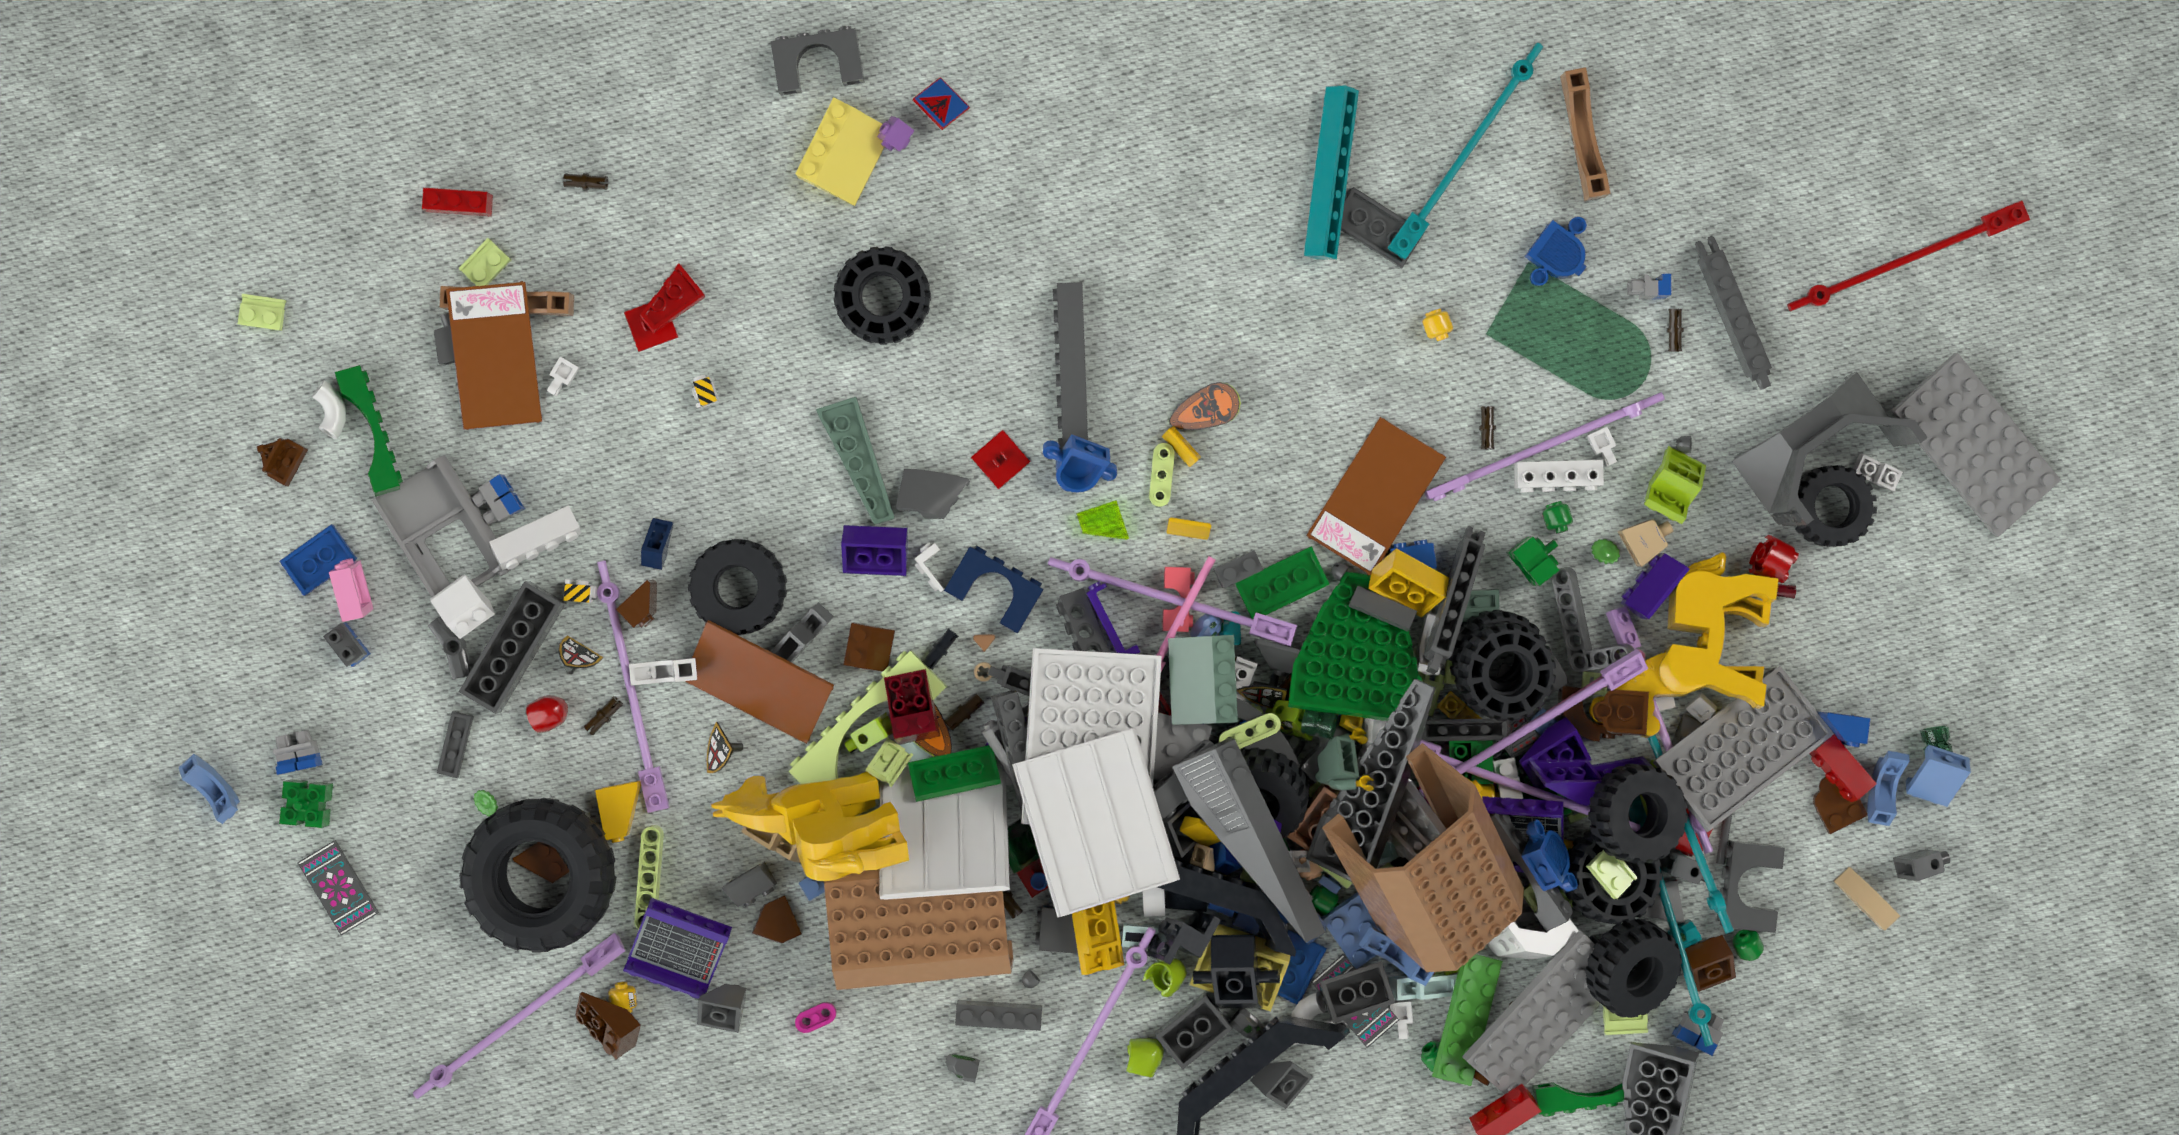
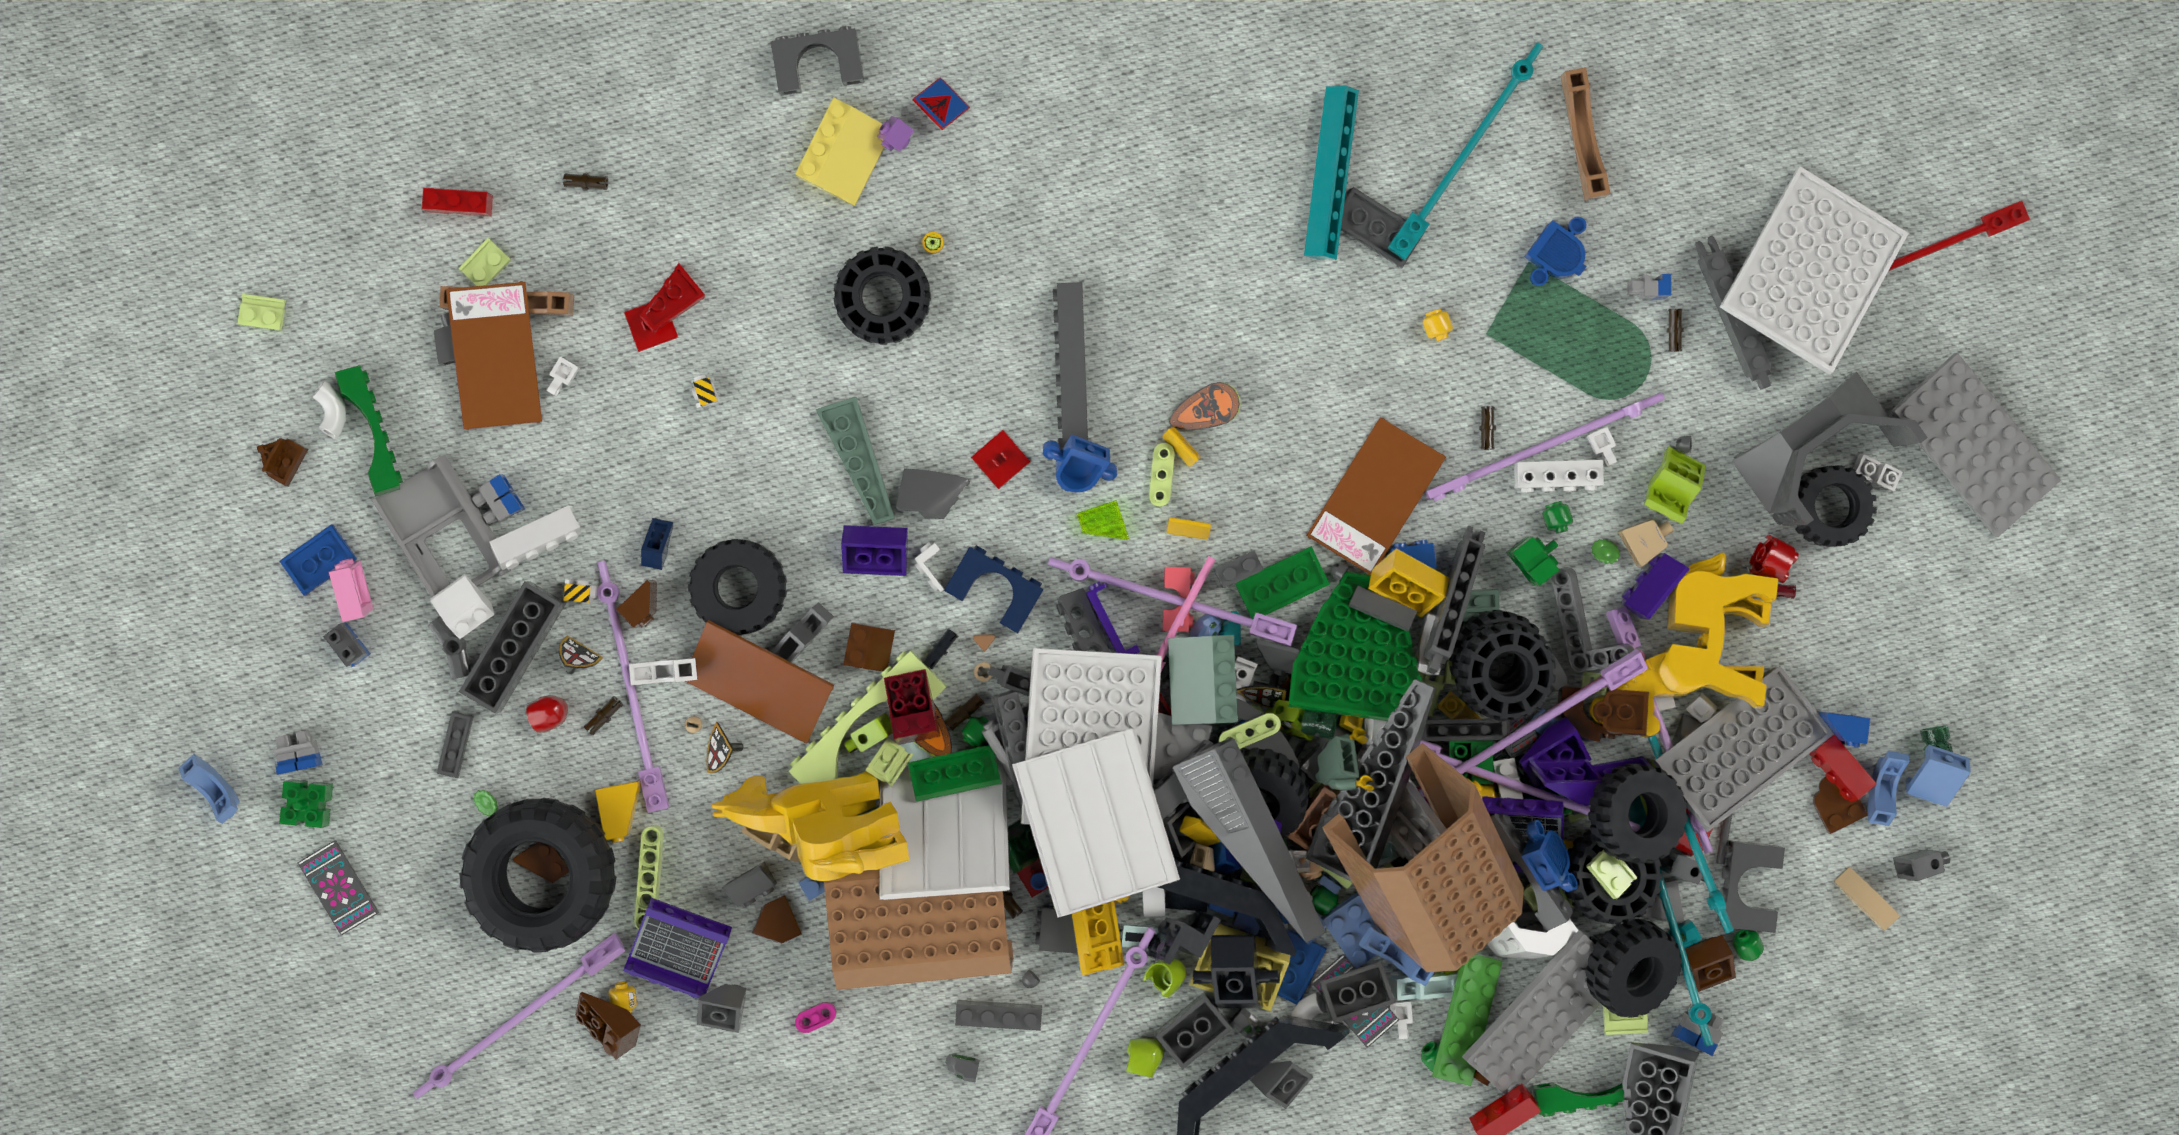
(693, 719): none -> tan hinge
(933, 242): none -> tile
(973, 731): none -> green head
(1814, 270): none -> white plate

